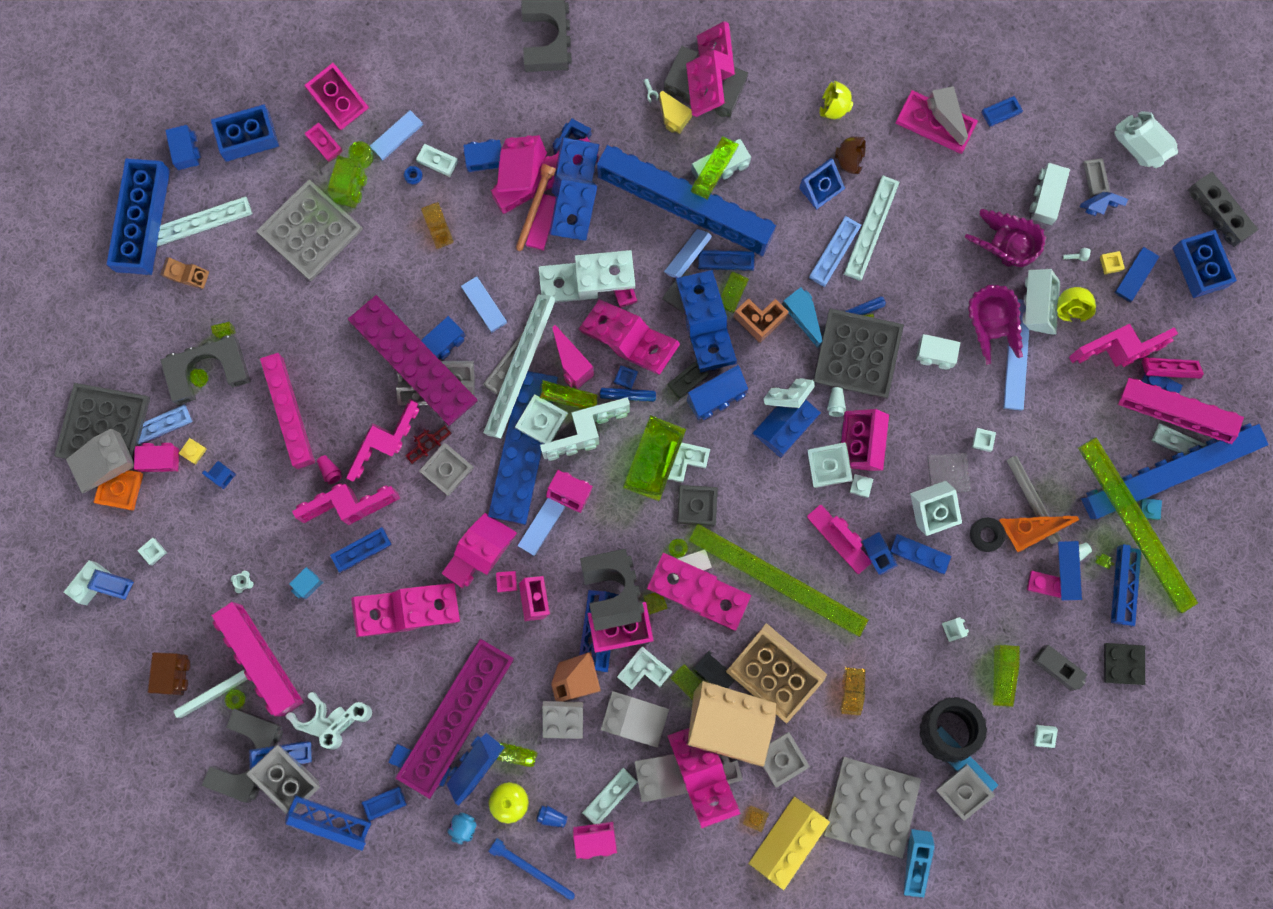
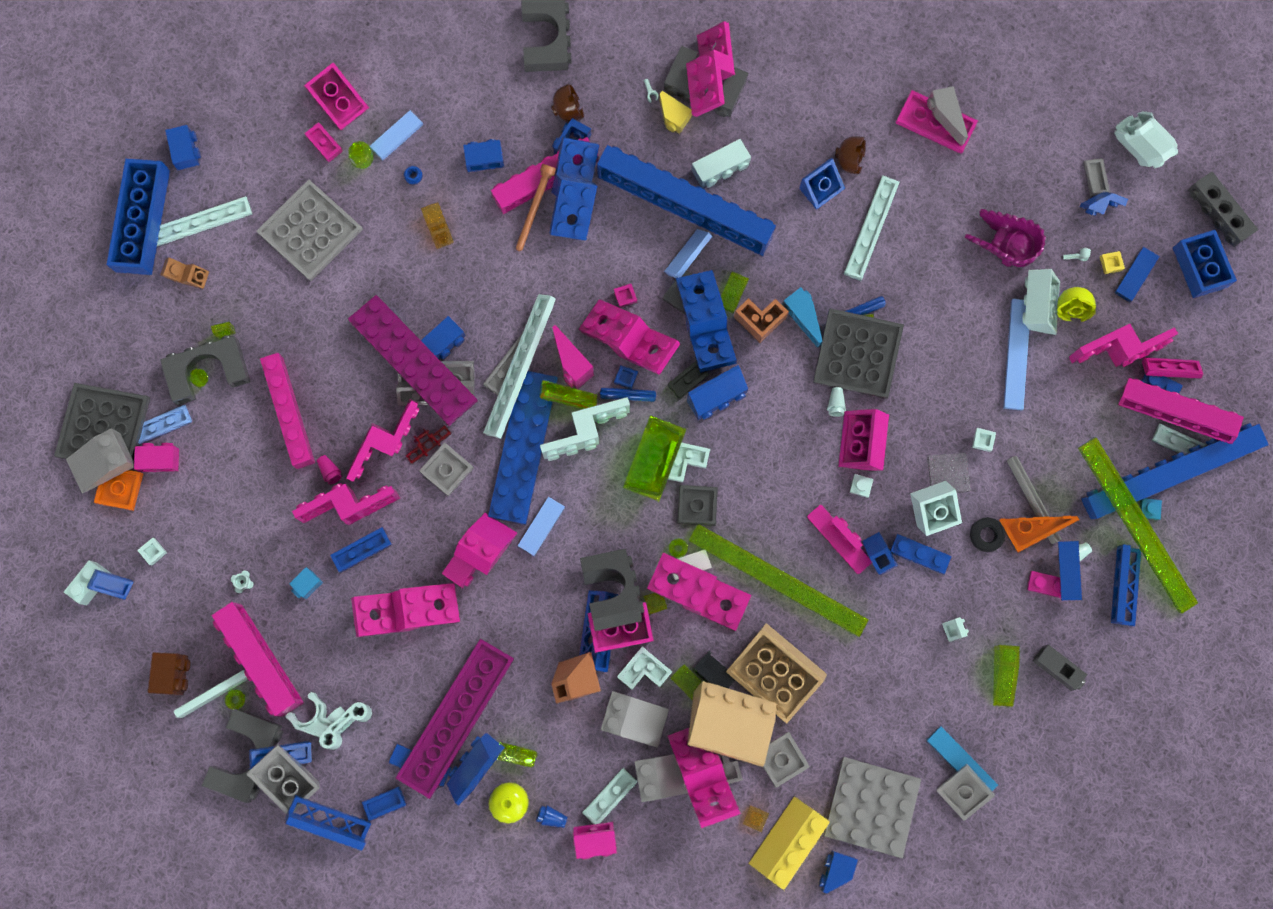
(192, 451): light yellow plate -> none
(220, 475): blue panel -> none
(244, 133): blue brick -> none
(347, 182): clear neon green brick -> none
(437, 160): light aqua plate -> none
(462, 828): dark azure head -> none
(484, 304): light blue tile -> none
(498, 849): blue piece -> none
(506, 581): dark pink plate -> none
(520, 163): dark pink slope -> none
(534, 598): dark pink brick -> none
(541, 225): dark pink tile -> none
(541, 420): light aqua plate -> none
(562, 719): light grey plate -> none
(567, 104): none -> reddish brown cylinder
(569, 491): dark pink brick -> none
(588, 276): light aqua bracket -> none
(714, 168): clear neon green plate -> none
(726, 260): blue tile -> none
(786, 426): blue slope -> none
(790, 397): light aqua plate -> none
(830, 465): light aqua plate -> none
(835, 251): light blue tile -> none
(837, 99): neon yellow cylinder -> none
(839, 871): none -> blue slope
(854, 691): clear yellow slope -> none
(918, 862): dark azure slope -> none
(937, 351): light aqua brick -> none
(969, 714): black tyre -> none
(995, 315): magenta piece -> none
(1002, 111): blue tile -> none
(1045, 736): light aqua tile -> none
(1049, 193): light aqua brick -> none
(1104, 561): clear neon green plate -> none
(1124, 664): pearl dark grey plate -> none

